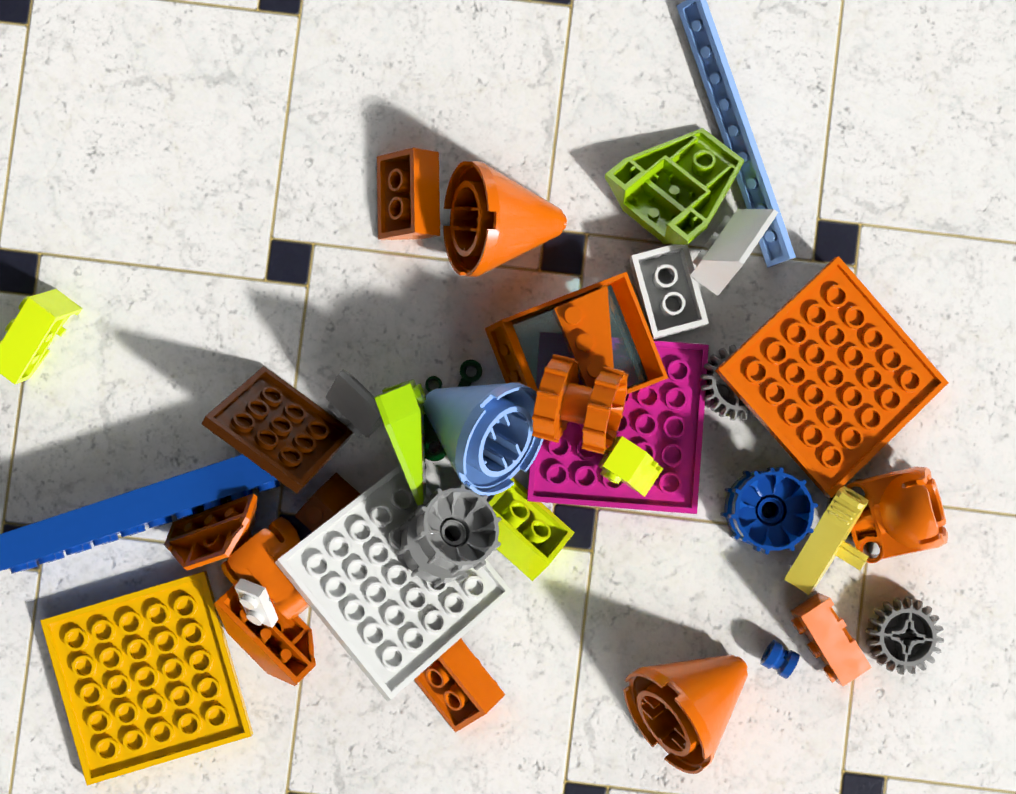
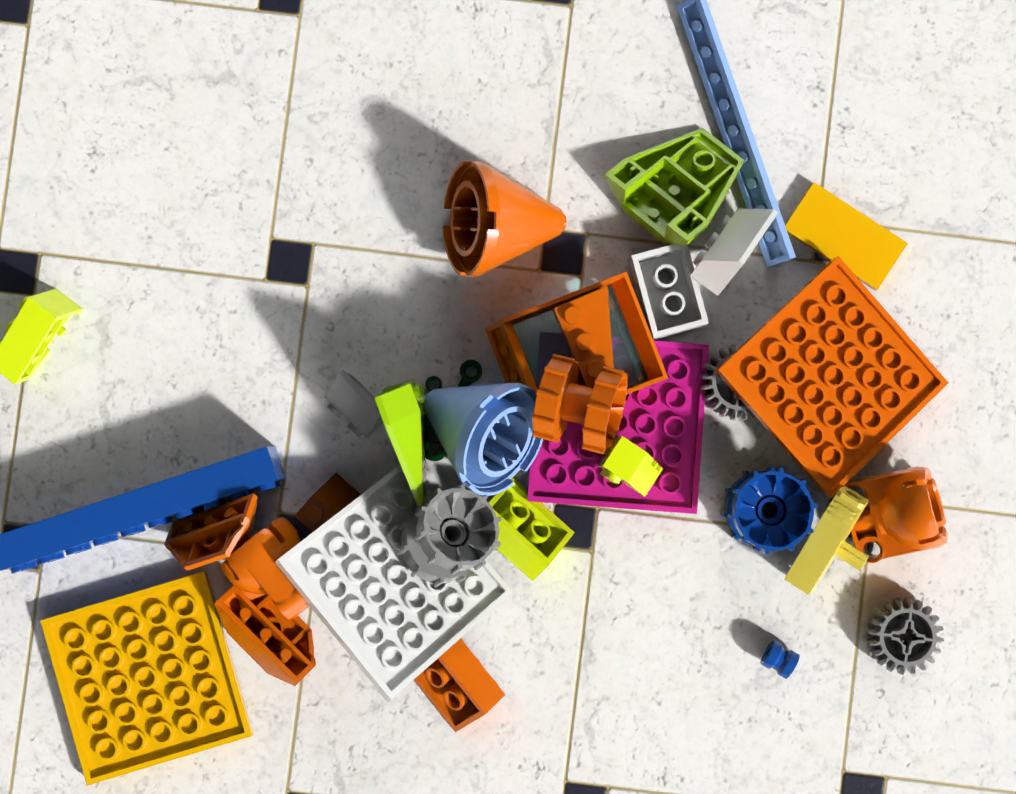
(256, 603): white plate -> none
(278, 428): reddish brown plate -> none
(408, 195): orange slope -> none
(686, 706): orange cone -> none
(829, 639): wedge -> none
(842, 231): none -> yellow tile

